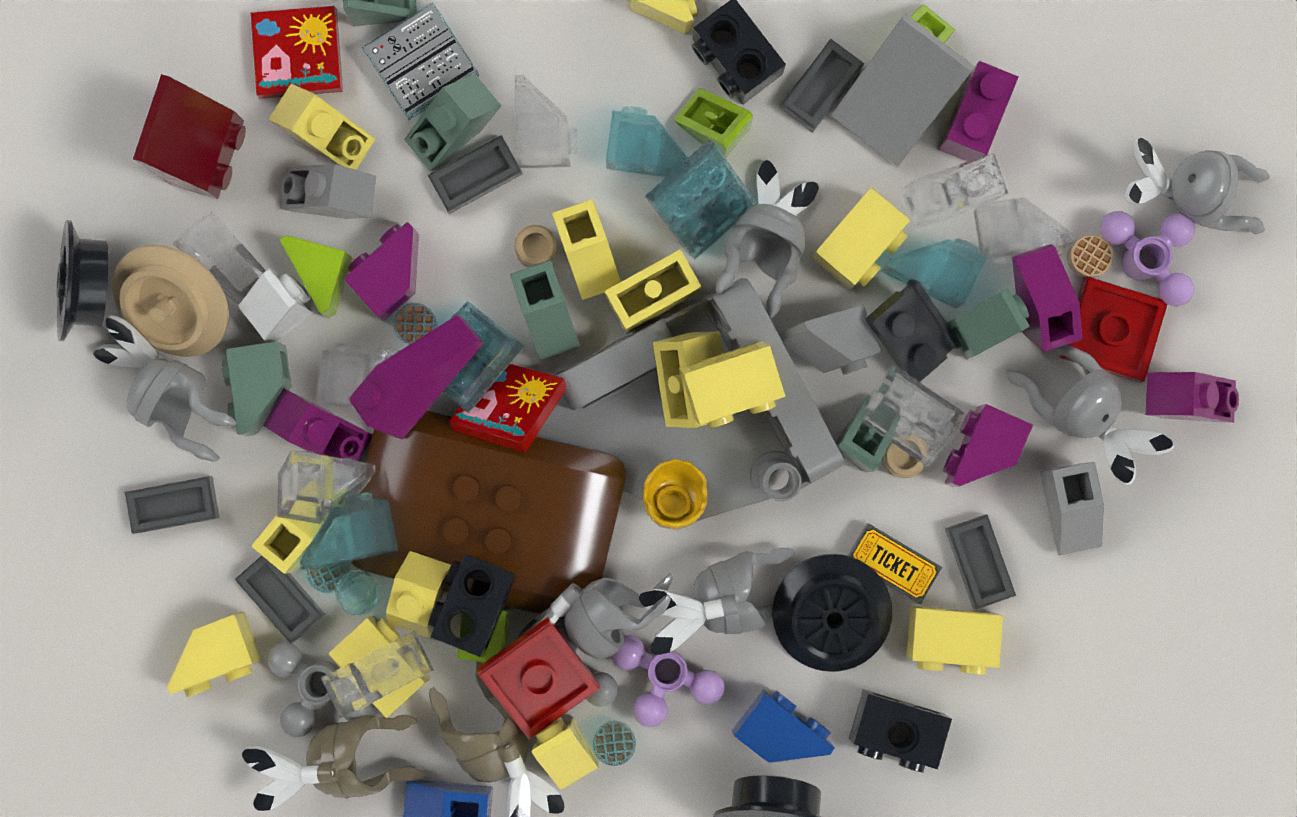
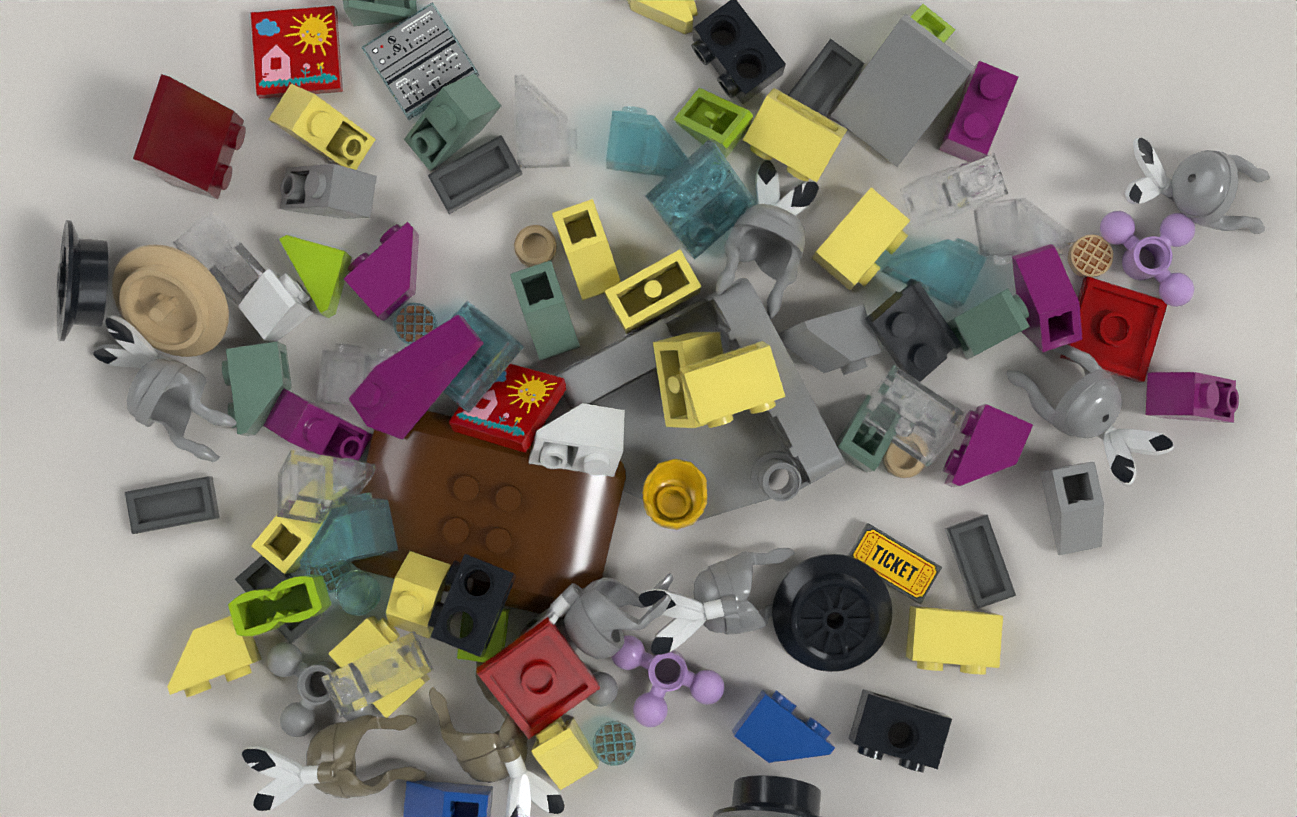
(285, 603): none -> lime brick
(582, 441): none -> white slope
(794, 136): none -> light yellow brick

